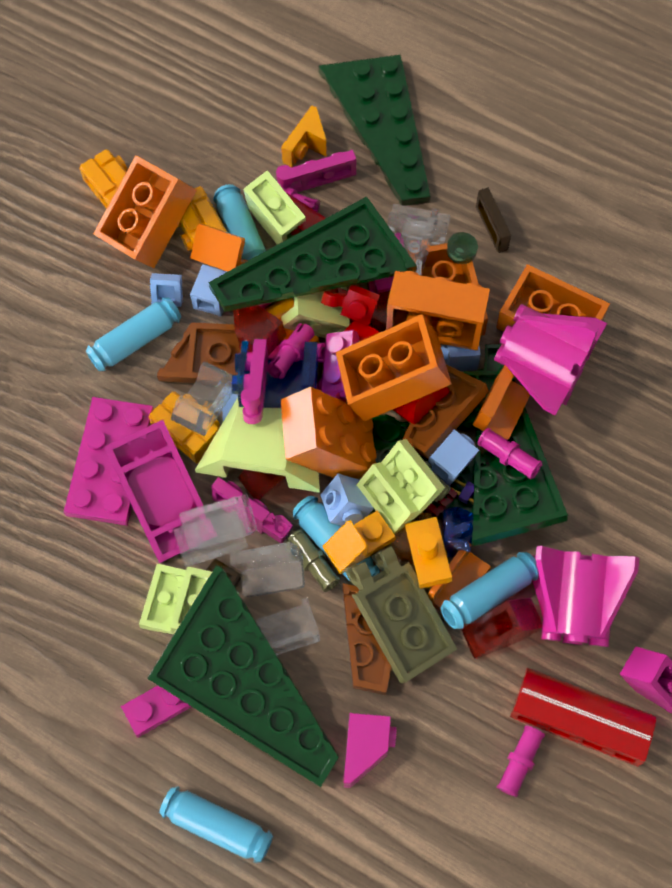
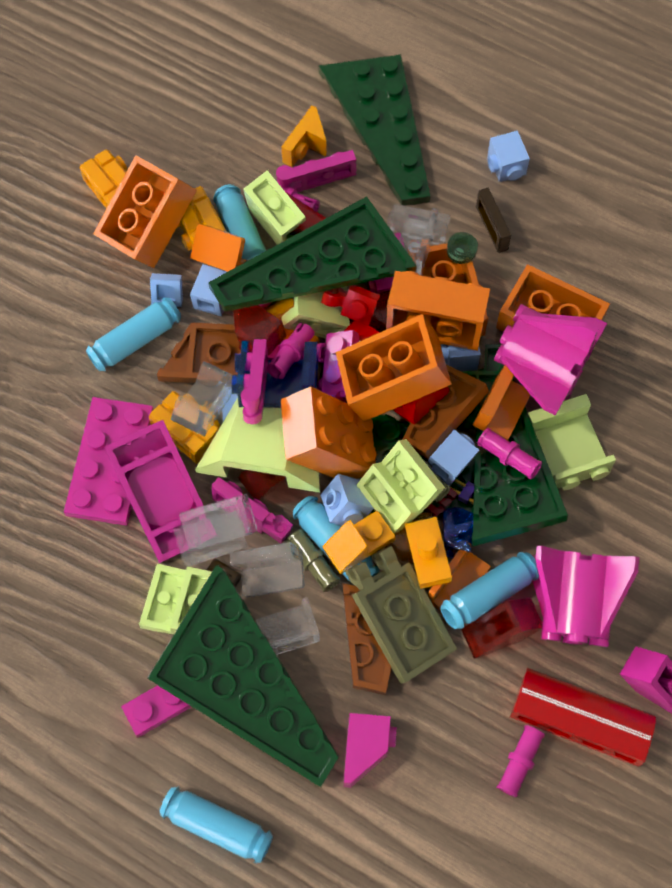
(507, 156): none -> light blue brick
(571, 443): none -> yellowish green panel

